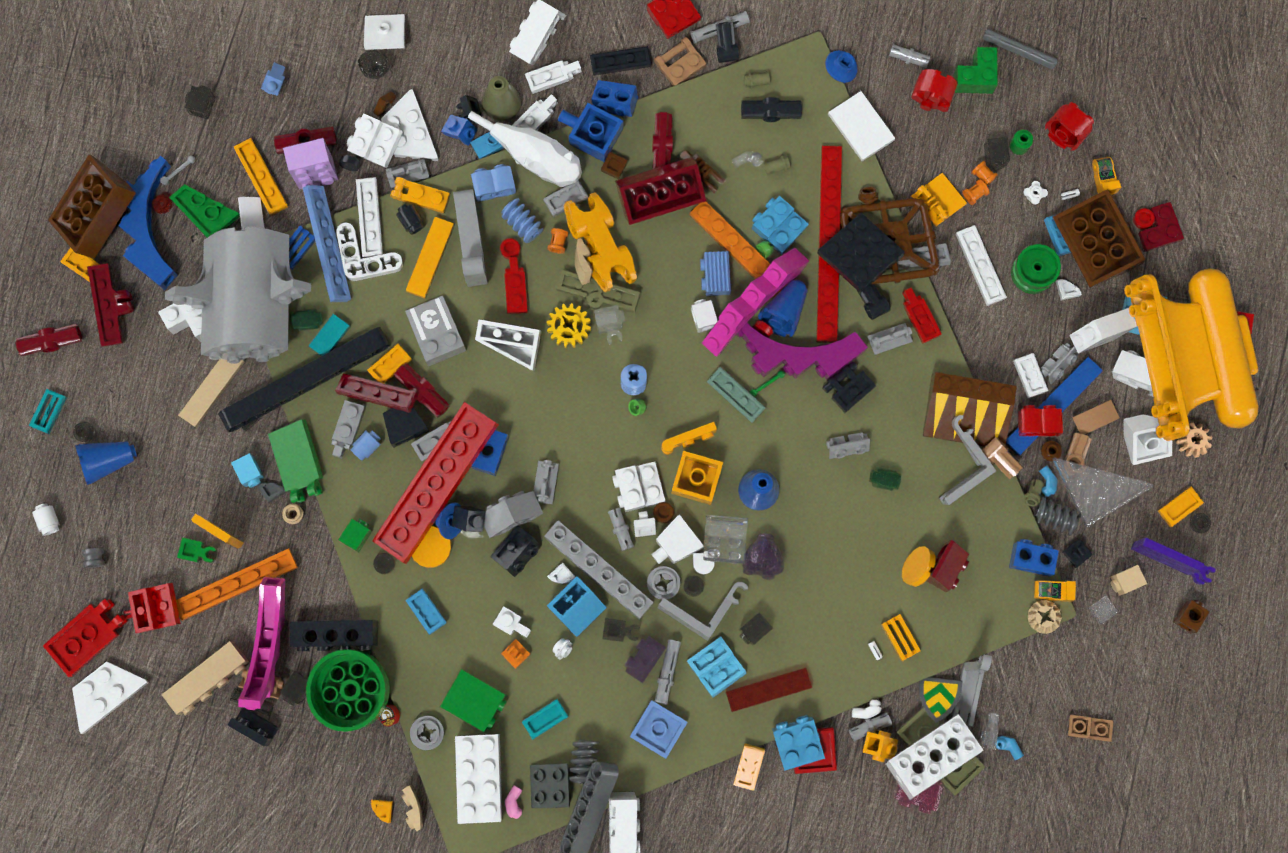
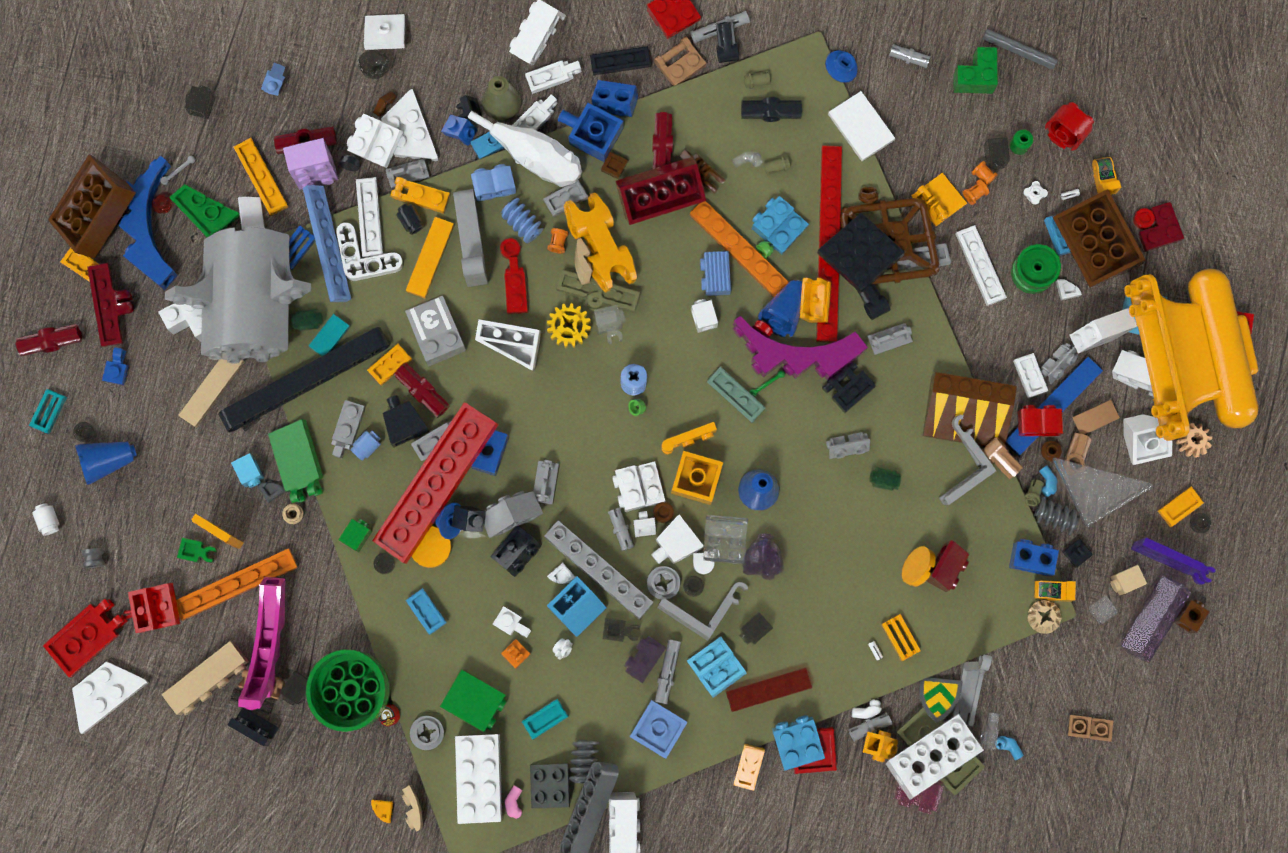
(116, 371): none -> blue plate
(301, 631): black brick -> none
(376, 392): dark red tile -> none
(753, 298): dark pink arch -> none
(815, 300): none -> light orange hinge
(920, 316): red hinge -> none
(934, 90): red brick -> none
(1155, 619): none -> clear purple brick

